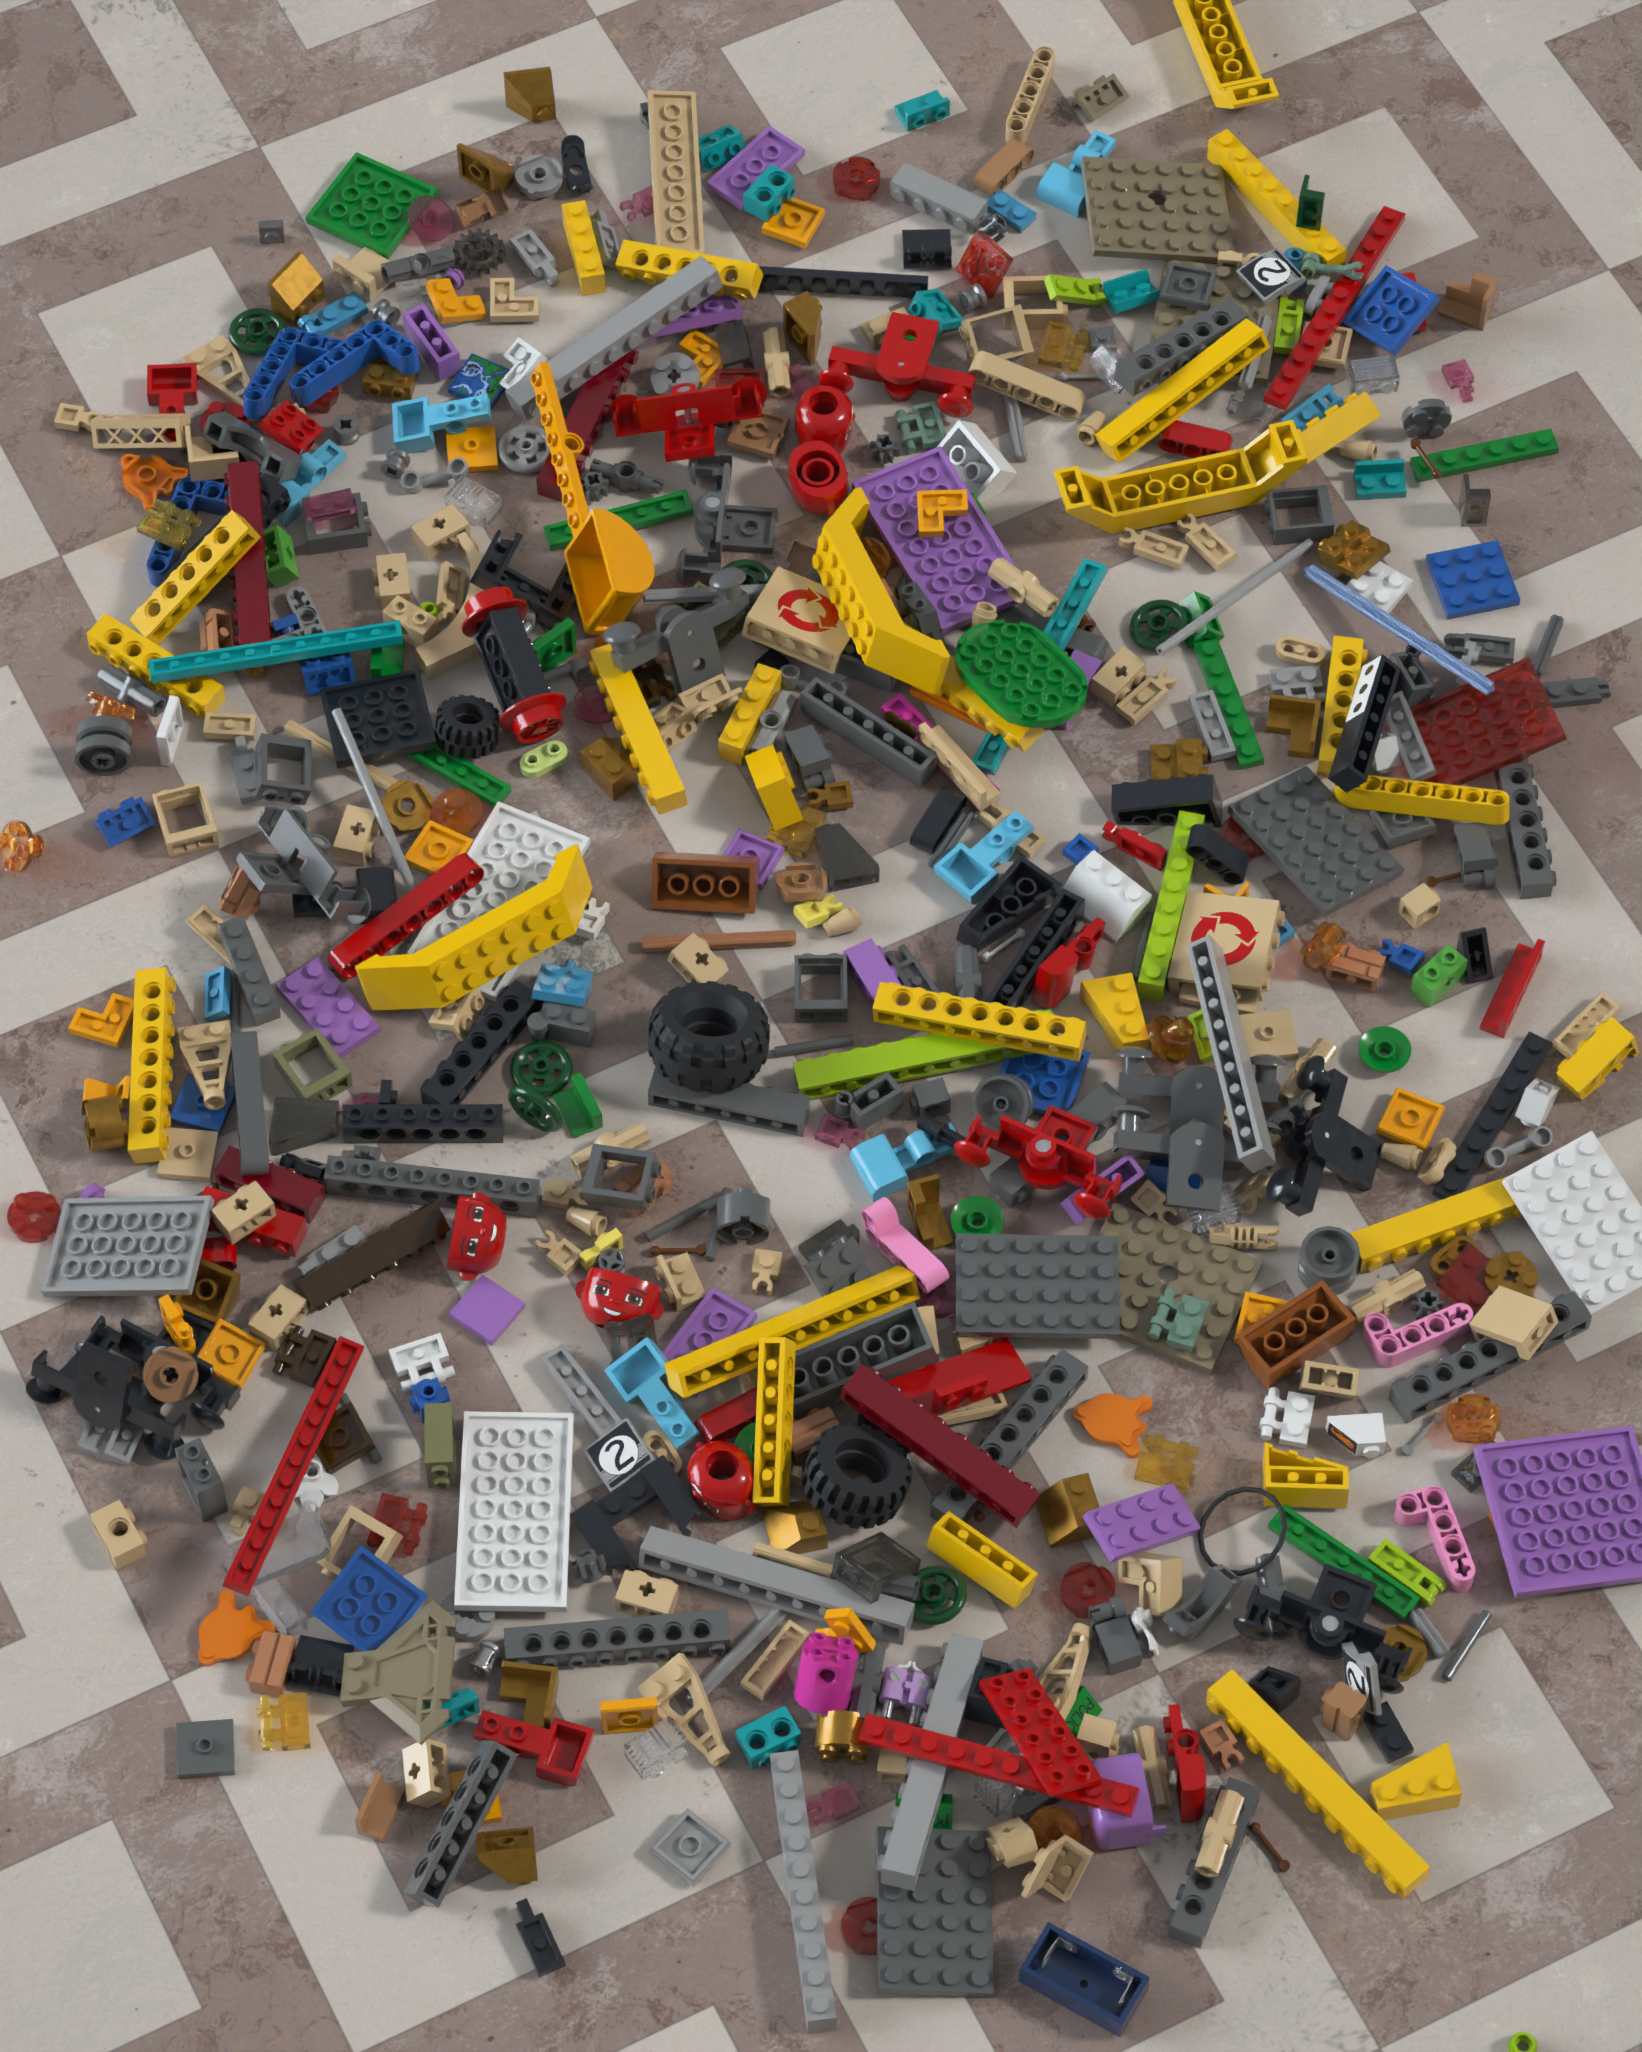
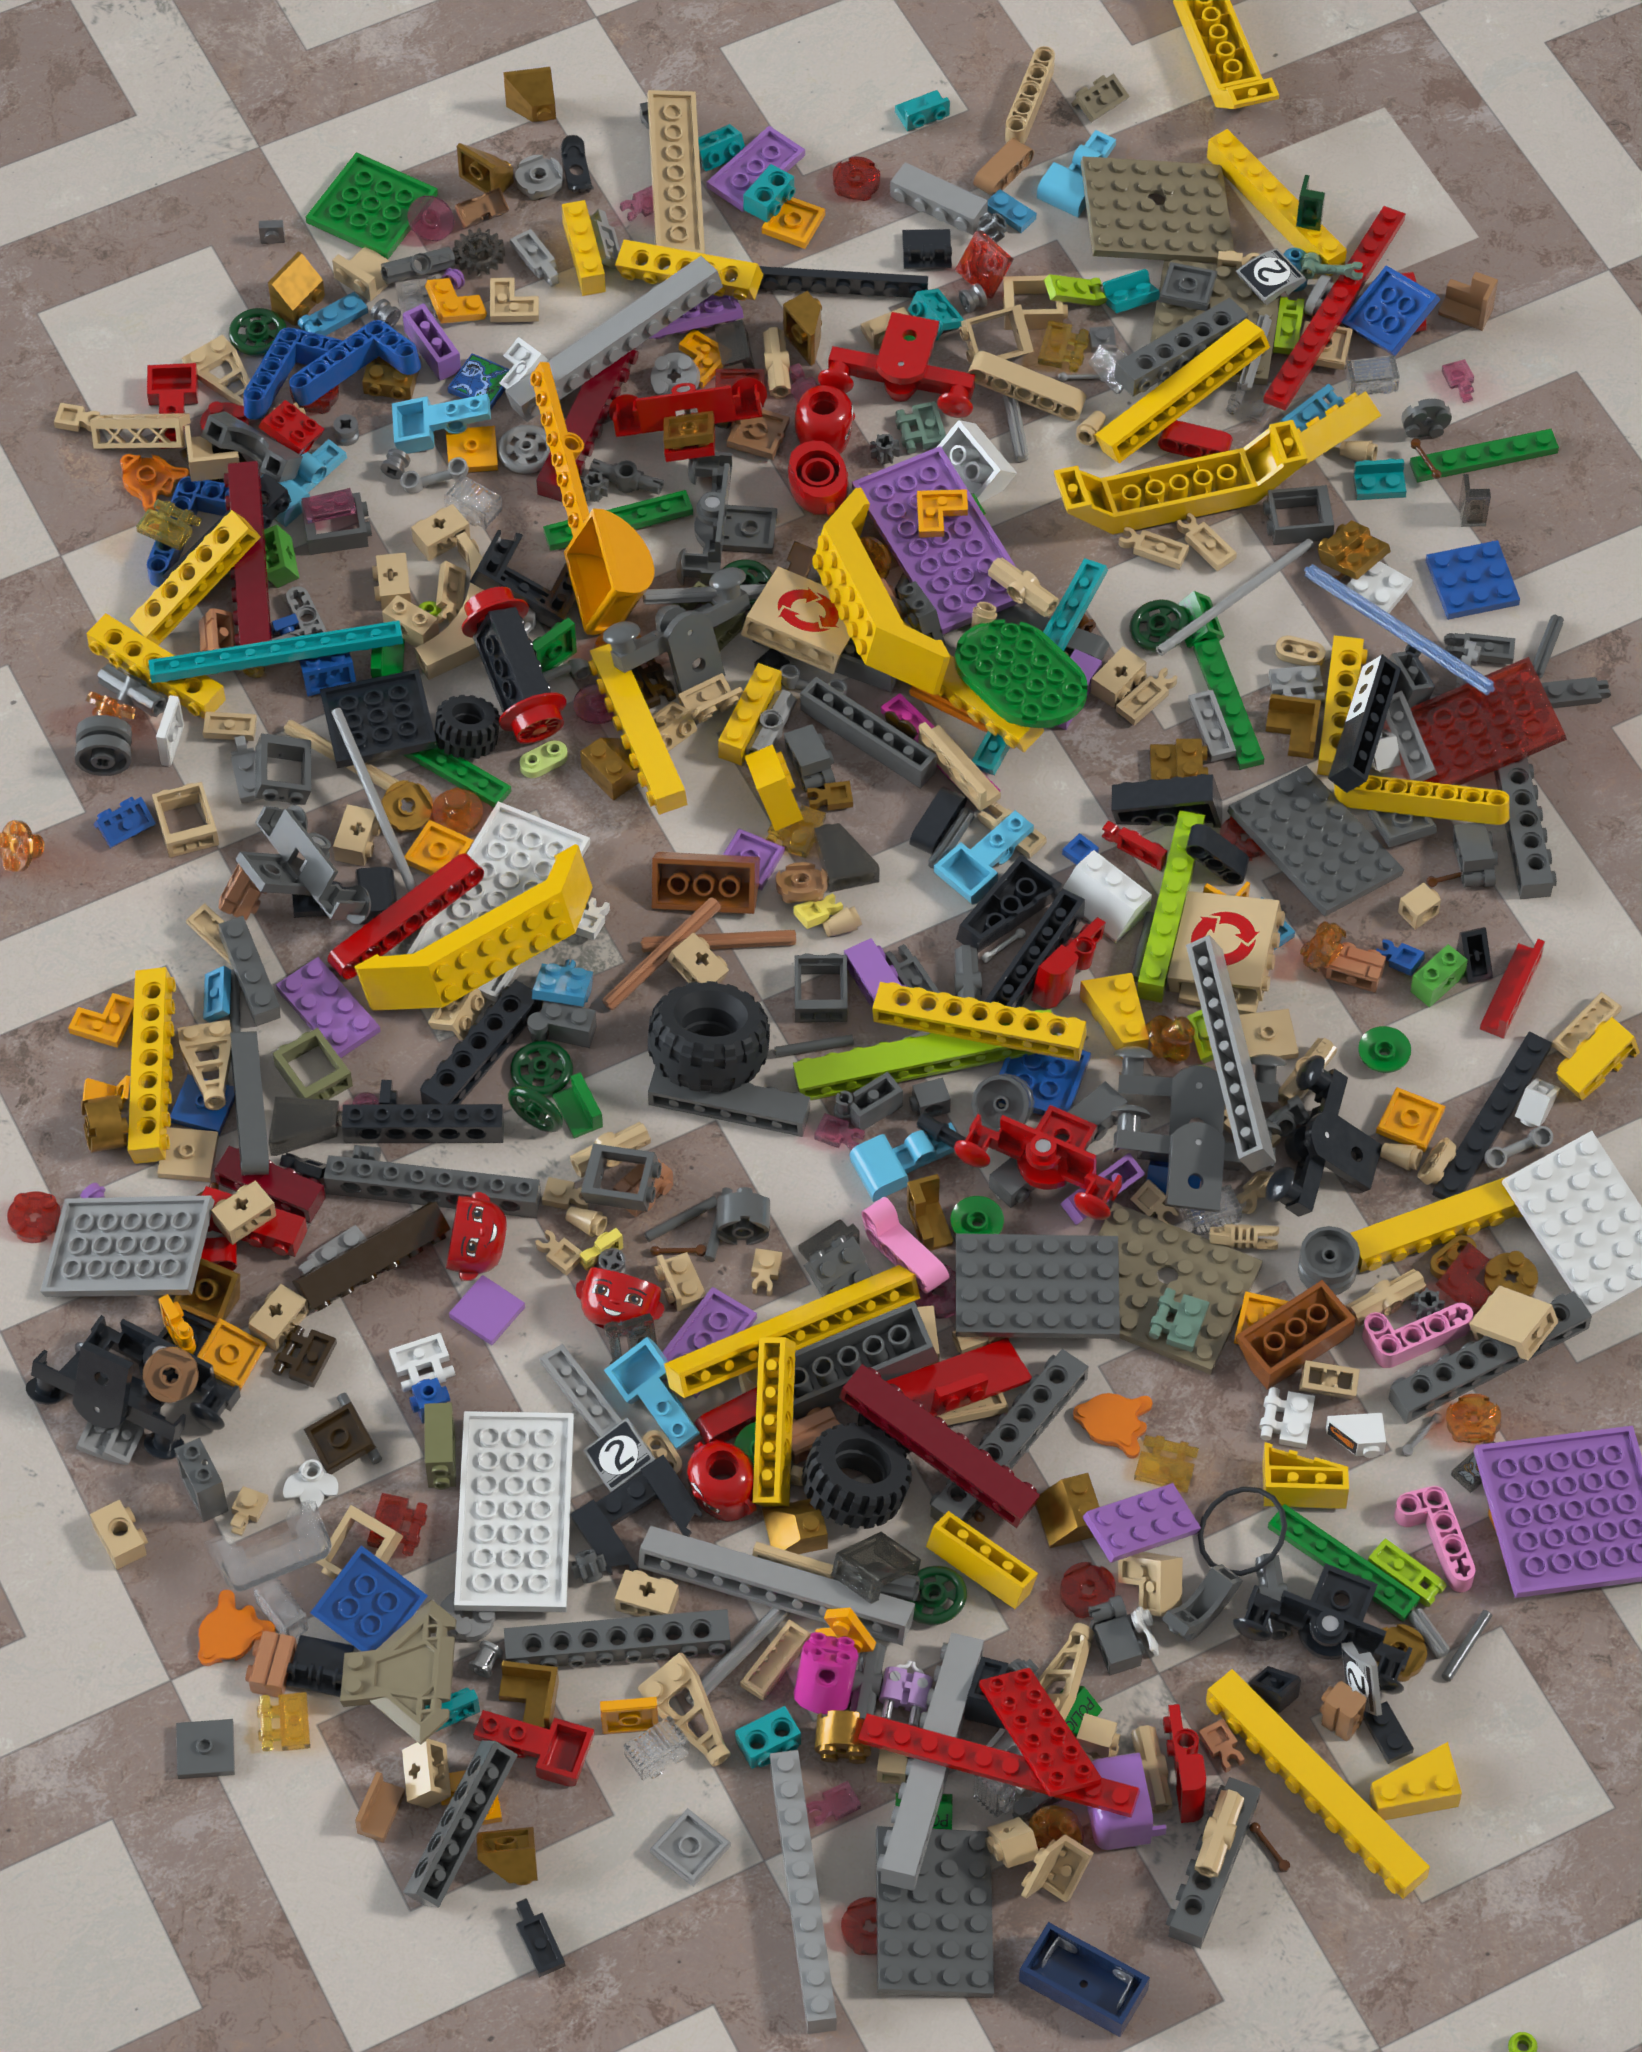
(293, 1467): red plate -> none
(661, 954): none -> nougat axle
(688, 430): none -> pearl gold plate

